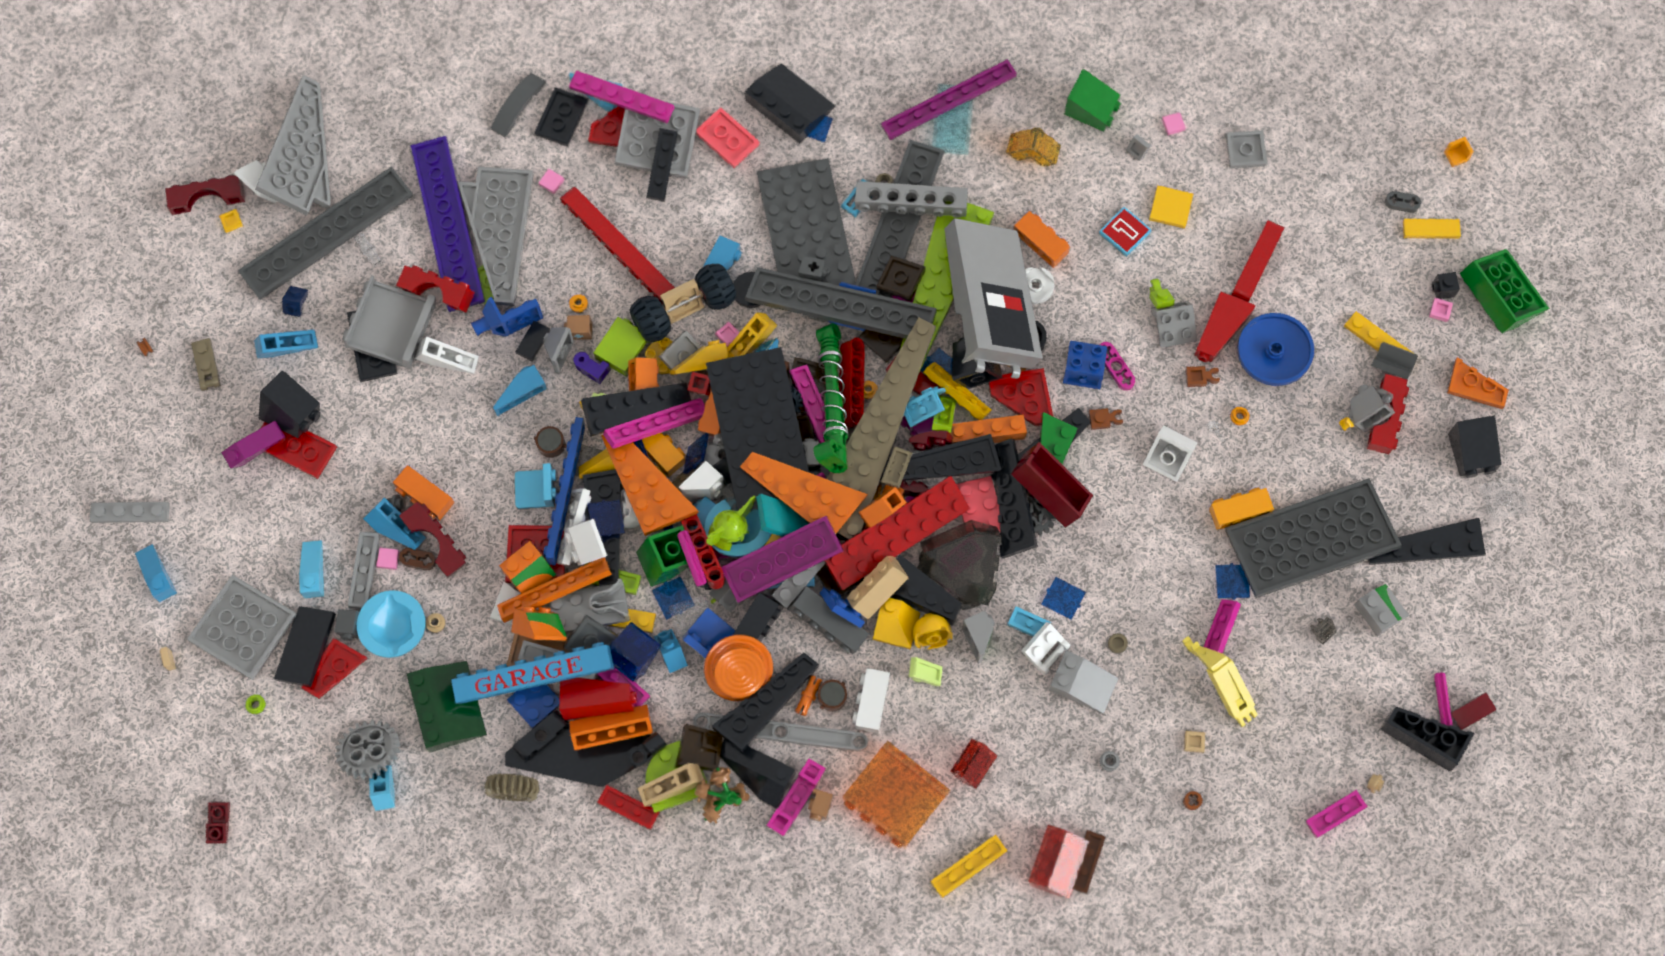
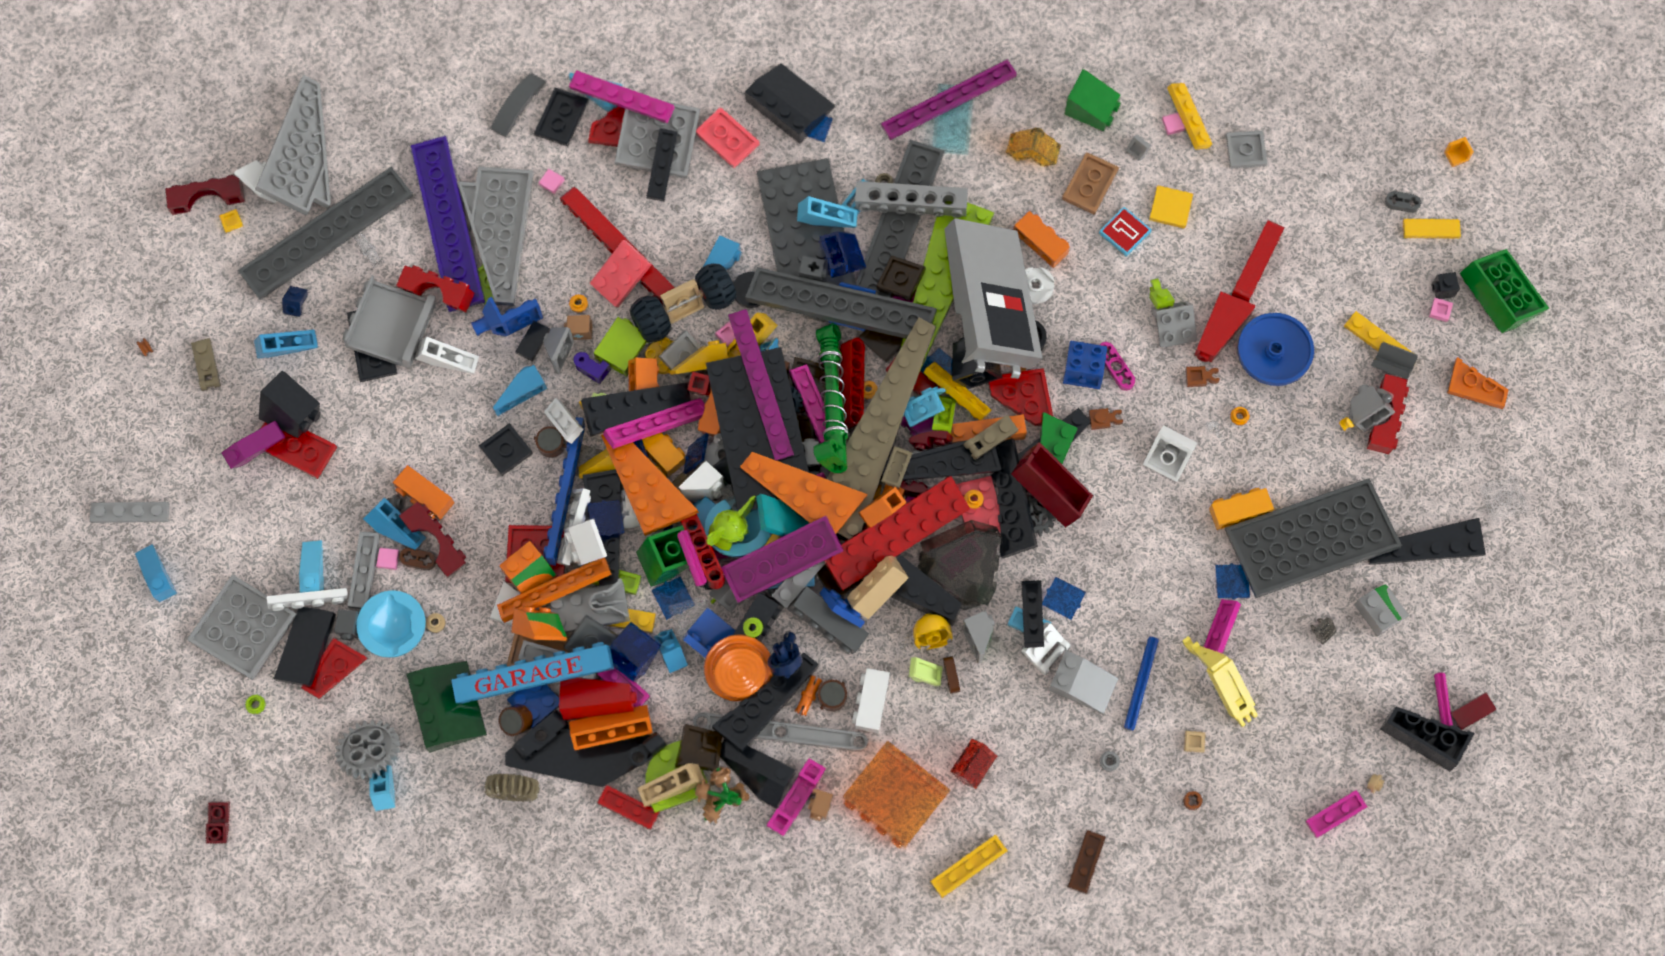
(167, 658): tan tile -> none
(313, 598): none -> white plate
(505, 449): none -> black plate
(515, 720): none -> piece
(535, 488): medium azure bracket -> none
(563, 420): none -> white plate
(620, 273): none -> coral plate
(759, 627): none -> lime plate
(760, 385): none -> magenta plate
(786, 656): none -> dark blue pin
(824, 213): none -> medium azure slope
(841, 253): none -> clear blue slope
(896, 623): yellow slope -> none
(951, 674): none -> reddish brown beam
(974, 504): none -> light orange plate
(991, 437): none -> dark tan plate
(1032, 614): none -> black tile
(1058, 862): clear red slope -> none
(1090, 183): none -> medium nougat plate
(1117, 643): dark tan tile -> none
(1141, 683): none -> blue axle
(1189, 116): none -> yellow plate
(1476, 446): black slope -> none

